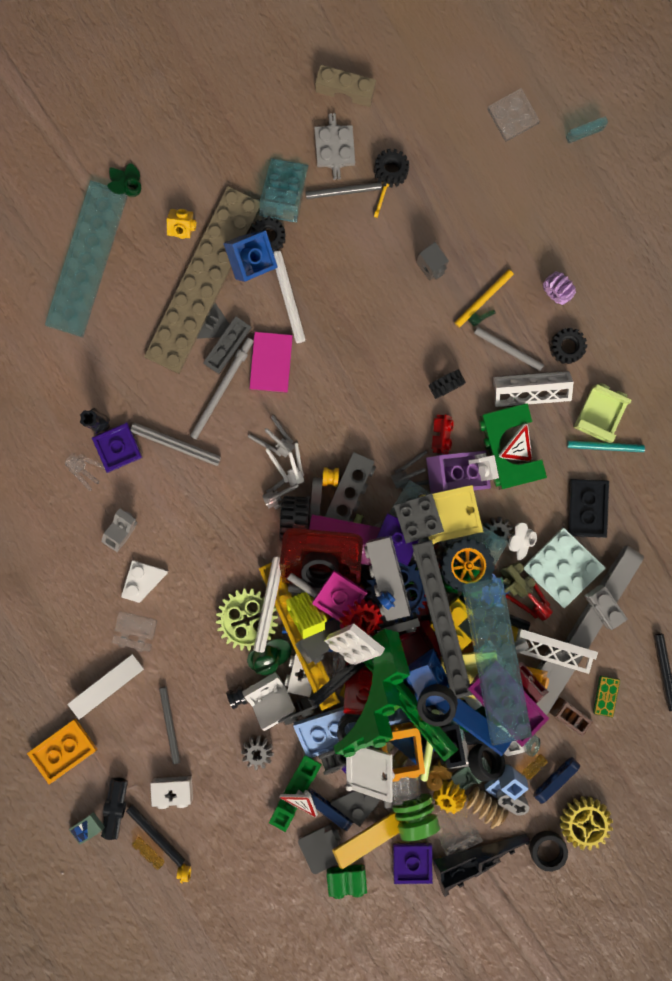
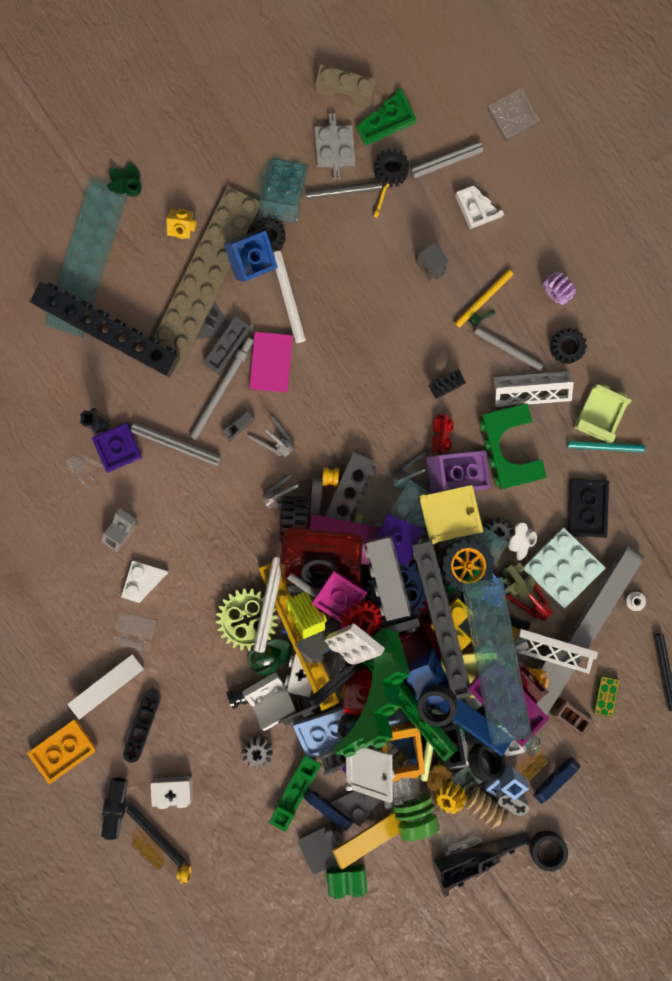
(43, 299): none -> black brick
(86, 828): sand green slope -> none
(145, 727): none -> black beam
(169, 725): dark grey bar -> none
(241, 423): none -> dark grey bar
(296, 474): white plant -> none
(301, 801): white piece -> none
(386, 600): blue plate -> none
(388, 119): none -> green wing
(412, 863): dark purple plate -> none
(419, 518): dark grey hinge -> none
(447, 159): none -> light grey axle
(476, 207): none -> white wing
(486, 465): white bracket -> none
(519, 446): piece -> none
(585, 838): light yellow gear -> none
(586, 130): clear light blue tile -> none
(605, 607): light grey brick -> none
(630, 601): none -> white plate

